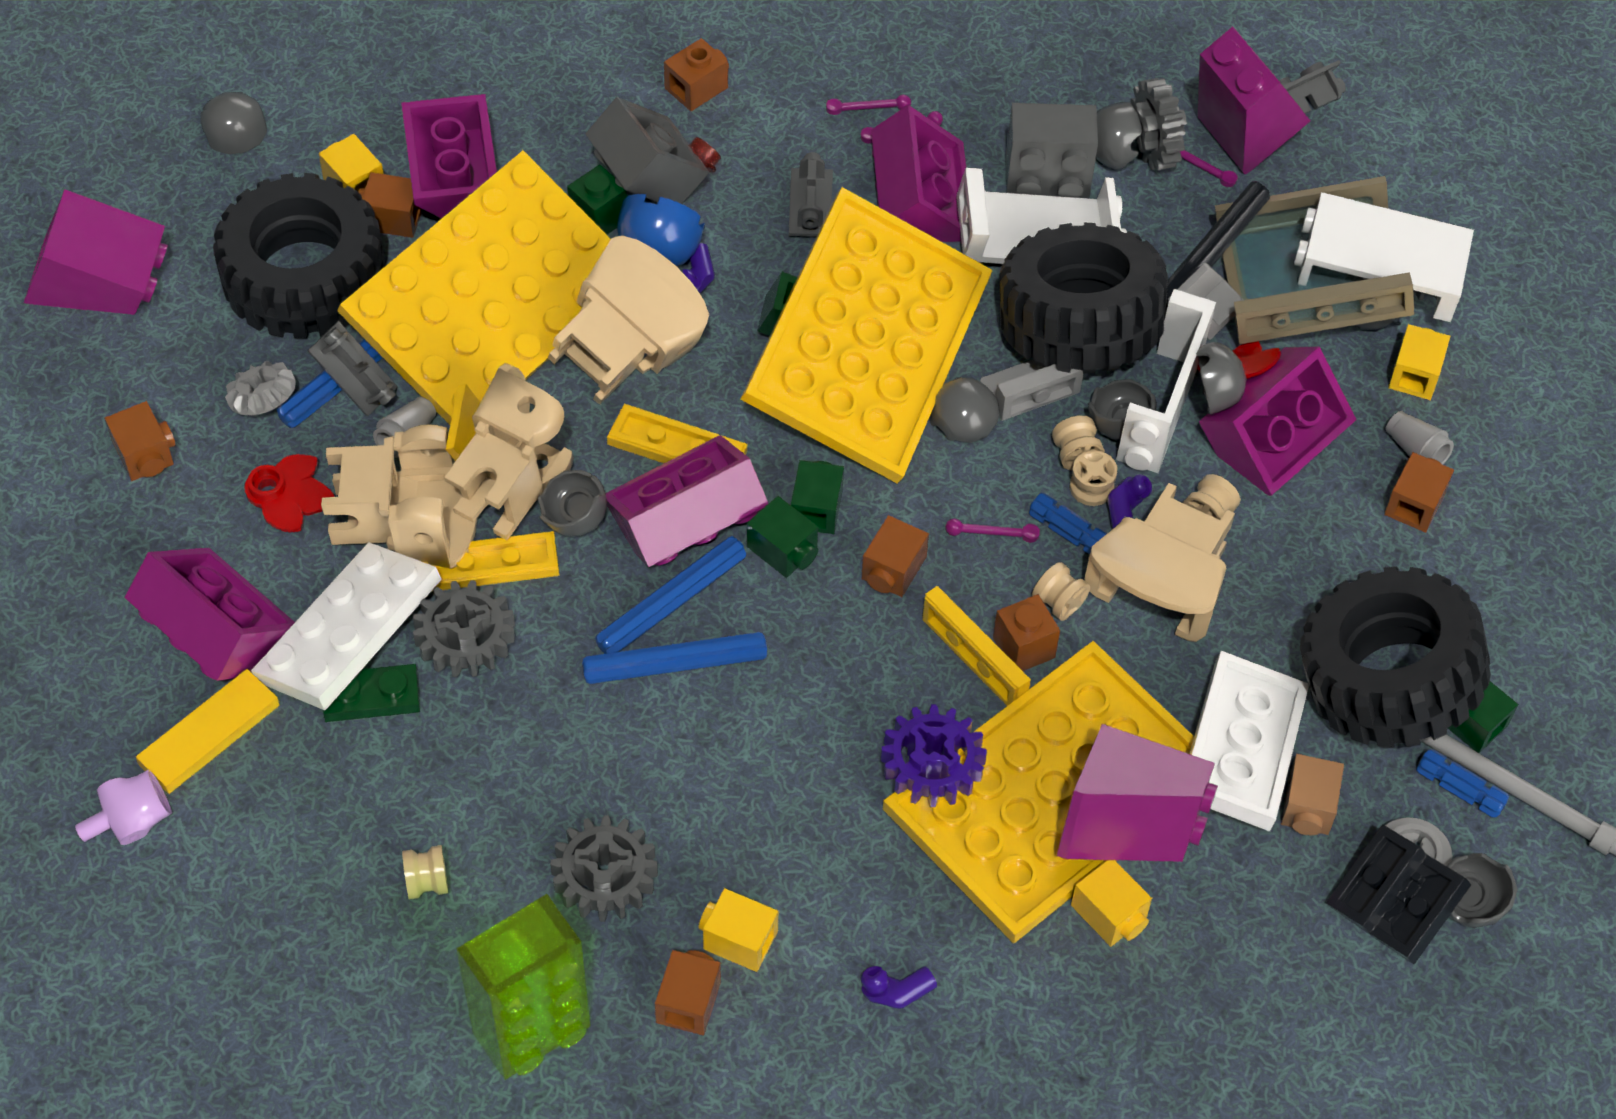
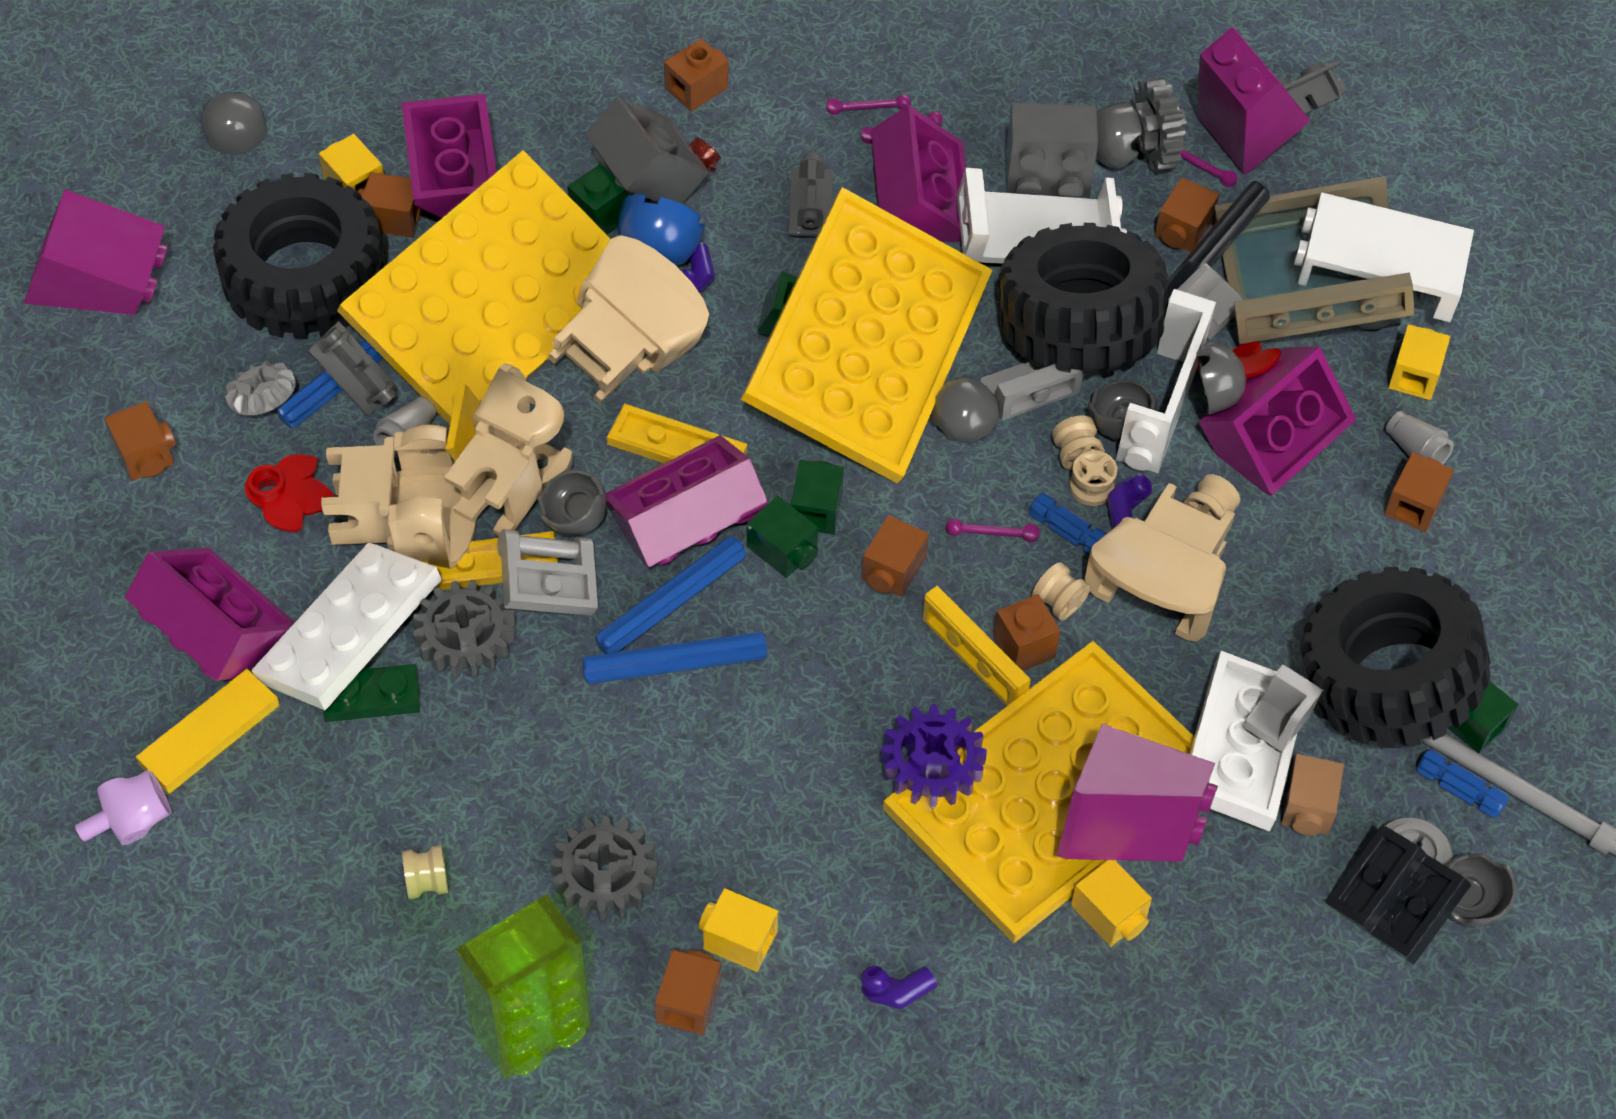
(548, 584): none -> light grey plate
(1186, 215): none -> dark orange brick
(1283, 708): none -> light grey panel

